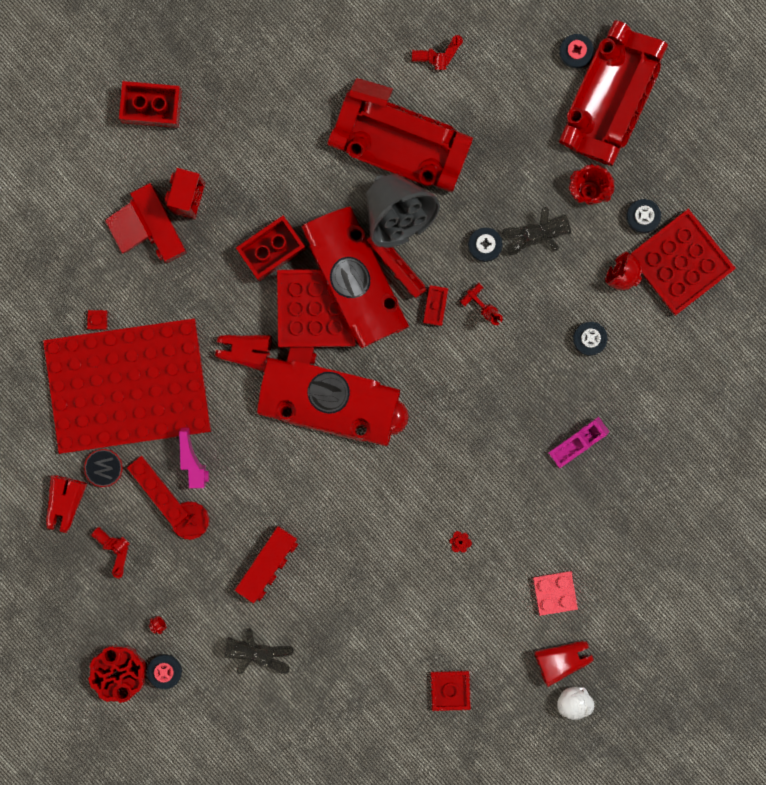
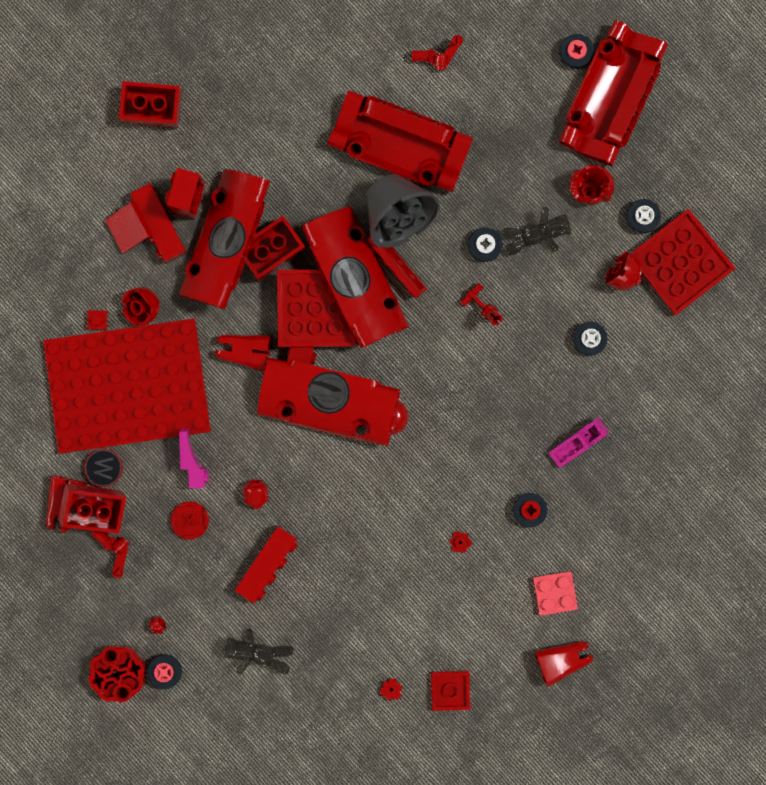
(92, 508): none -> red brick
(140, 306): none -> red cylinder
(158, 491): red plate -> none
(225, 238): none -> red panel
(255, 494): none -> red head
(371, 92): red tile -> none
(385, 690): none -> red plant
(435, 305): red plate -> none
(524, 504): none -> black wheel
(575, 703): white hair -> none

